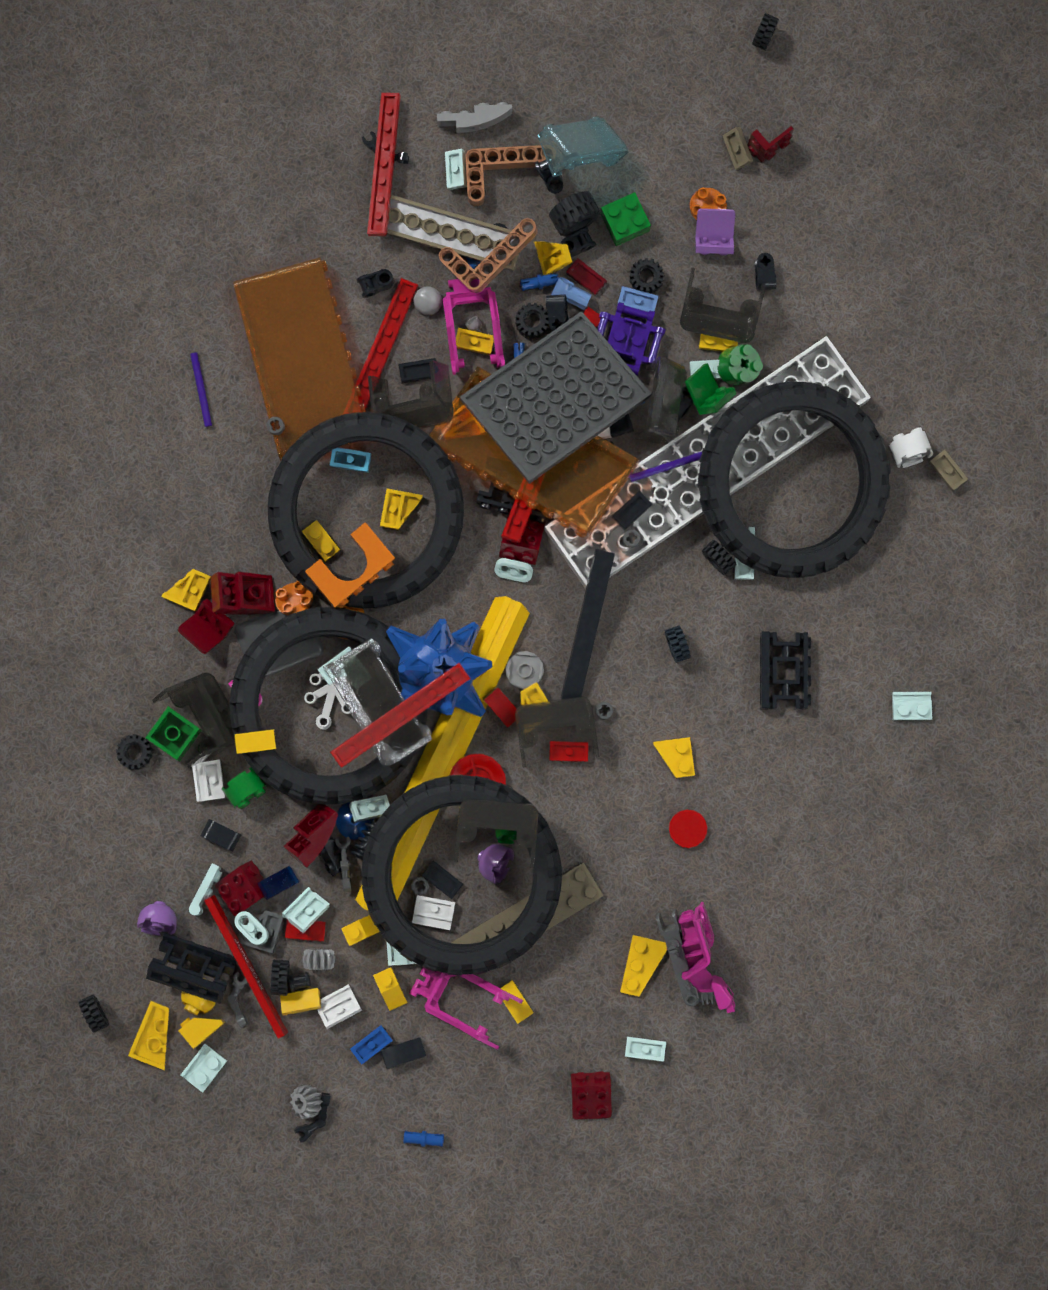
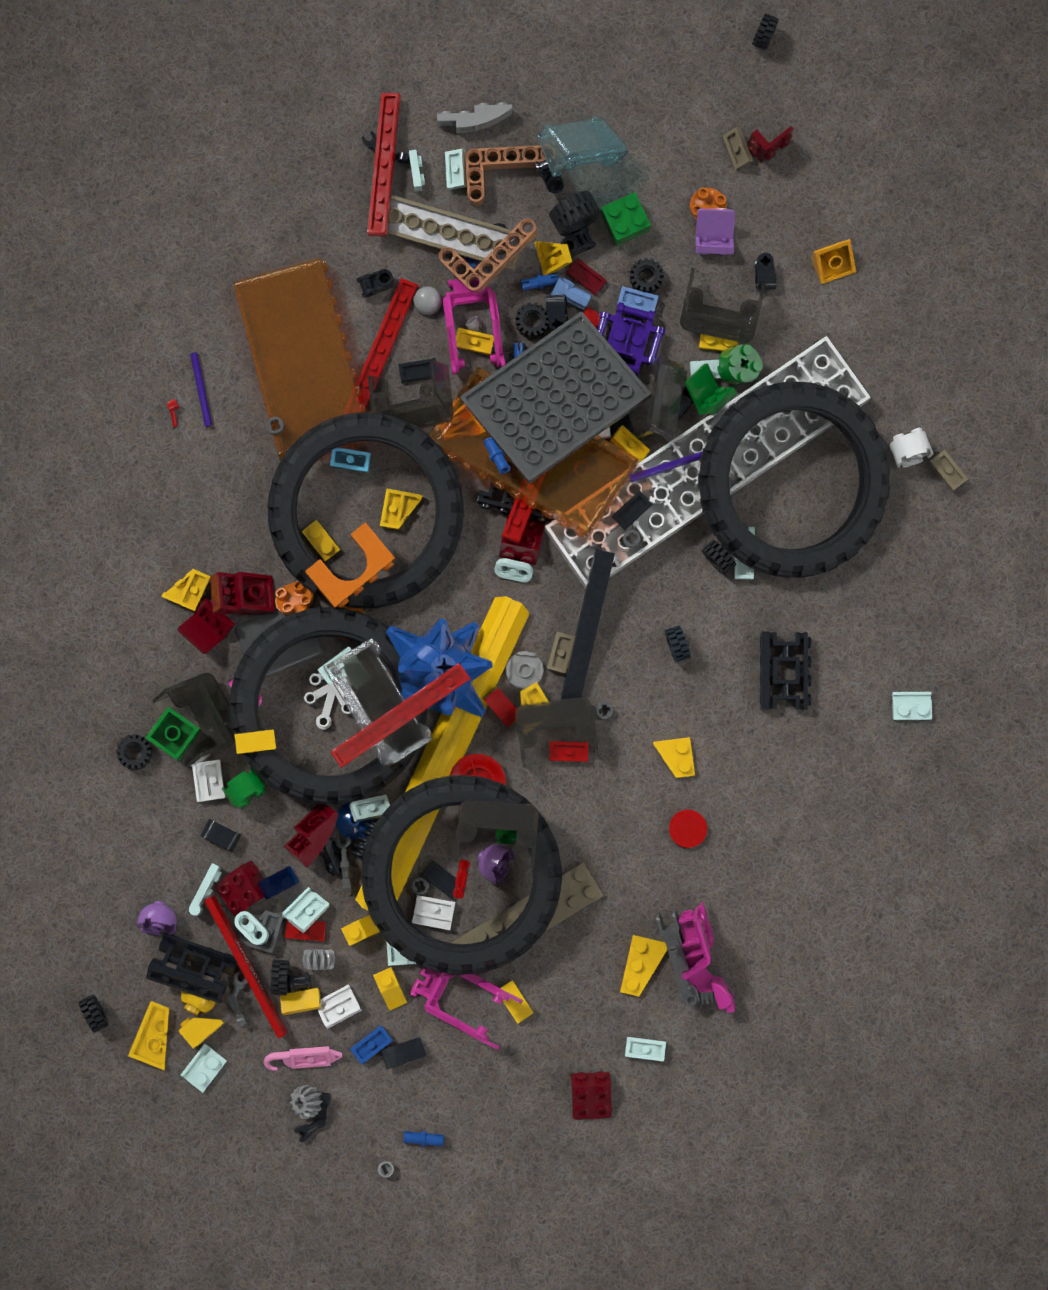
(173, 405): none -> red hand
(304, 1057): none -> bright pink plate
(389, 1168): none -> light grey hinge
(416, 162): none -> light aqua plate
(461, 879): none -> red axle
(496, 455): none -> blue pin
(560, 652): none -> dark tan plate
(629, 443): none -> yellow plate
(834, 261): none -> light orange slope

